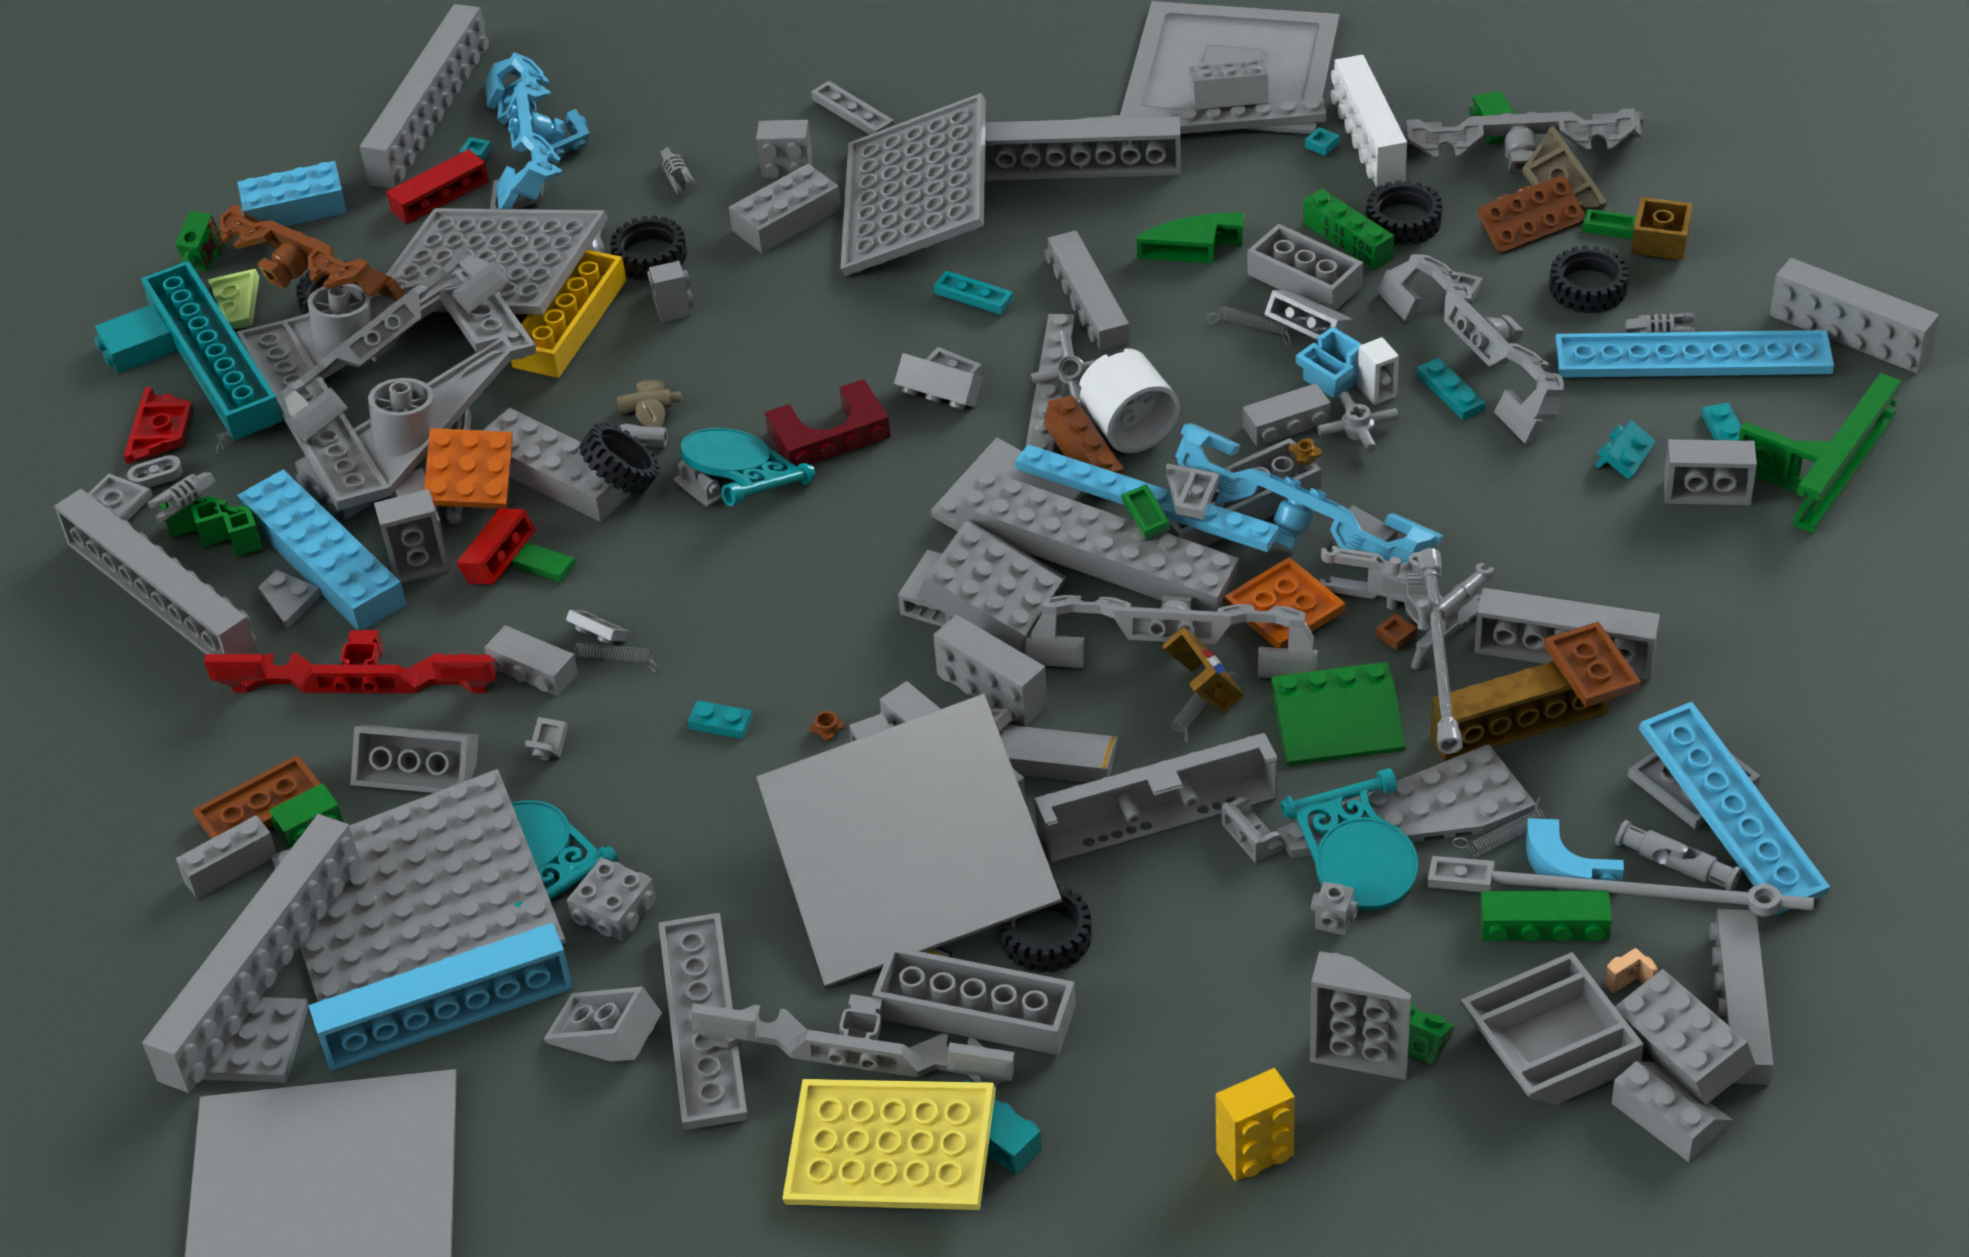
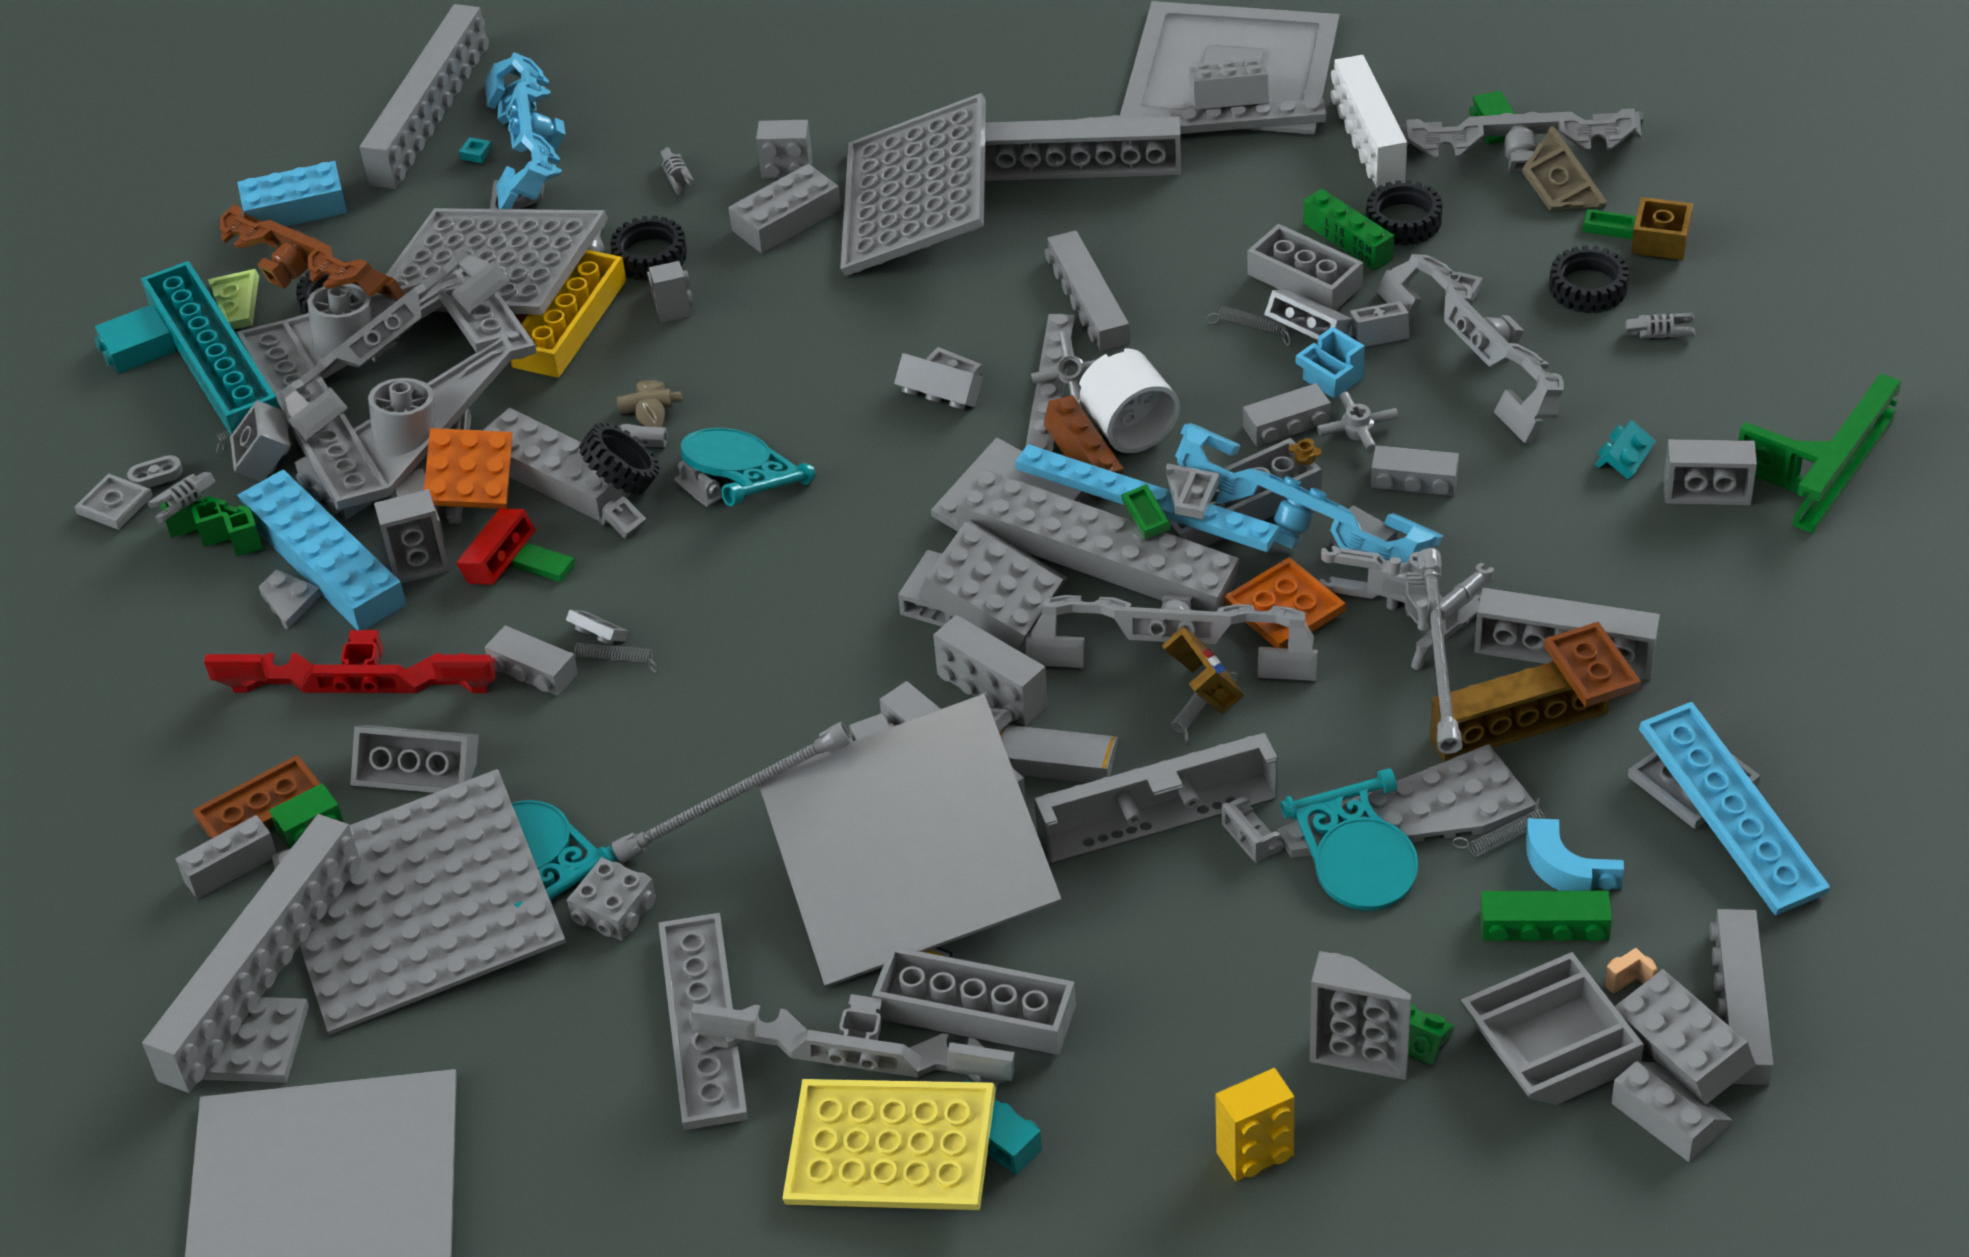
(154, 577): light grey brick -> none
(158, 425): red wing -> none
(199, 241): green torso -> none
(260, 441): none -> light grey brick
(437, 186): red brick -> none
(441, 996): medium azure brick -> none
(547, 738): light grey bracket -> none
(580, 134): medium azure bracket -> none
(605, 1023): light grey slope -> none
(622, 516): none -> light grey bracket
(632, 845): none -> light grey hose
(720, 719): teal plate -> none
(801, 444): dark red arch -> none
(826, 725): dark orange plate -> none
(851, 108): light grey plate -> none
(973, 292): teal plate -> none
(1054, 954): black tyre -> none
(1191, 238): green slope -> none
(1322, 141): teal plate -> none
(1334, 908): light grey brick -> none
(1337, 713): green slope -> none
(1378, 371): white brick -> none
(1380, 324): none -> light grey hinge
(1396, 632): dark orange plate -> none
(1414, 470): none -> light grey brick
(1451, 388): teal plate -> none
(1480, 874): light grey bar -> none
(1531, 214): dark orange bracket -> none
(1682, 857): light grey piece -> none
(1694, 353): medium azure plate -> none
(1721, 422): teal plate -> none
(1854, 315): light grey brick -> none

